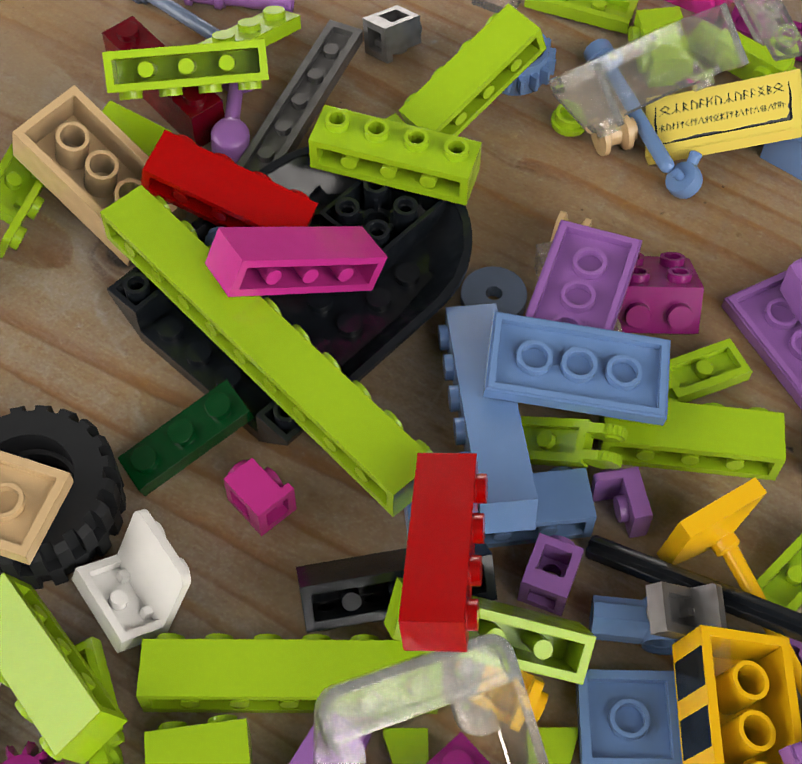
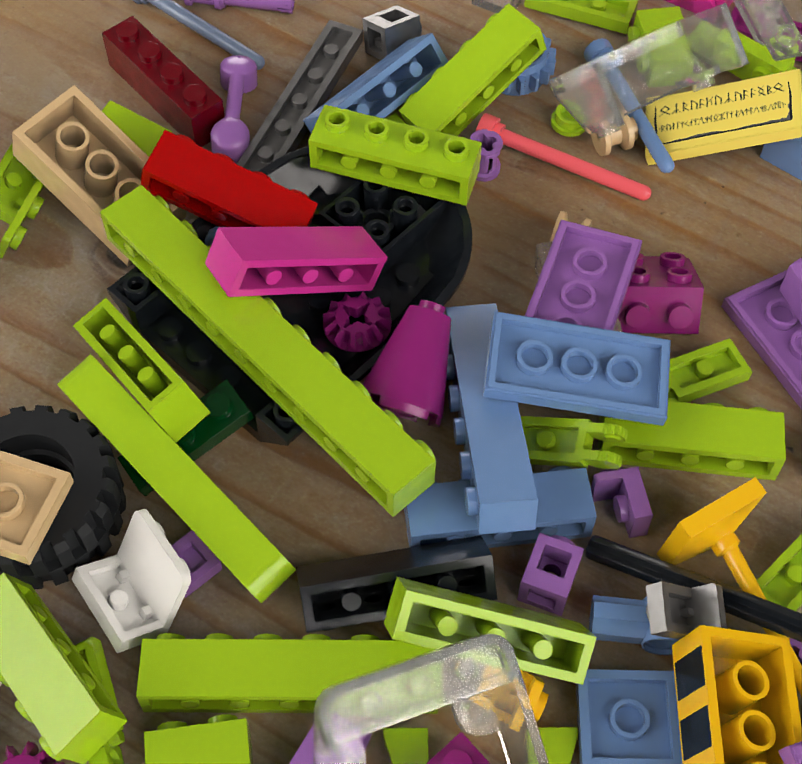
(142, 370): none -> lime brick
(177, 479): none -> lime beam
(186, 66): lime brick -> none
(199, 558): none -> medium lavender plate
(259, 495): dark pink brick -> none
(270, 25): lime plate -> none
(357, 336): none -> magenta gear
(389, 81): none -> medium blue brick
(413, 365): none -> magenta cone
(441, 553): red brick -> none
(491, 147): none -> medium lavender bush
(498, 283): sand blue piece -> none
(564, 160): none -> coral piece
(685, 177): medium blue piece -> none

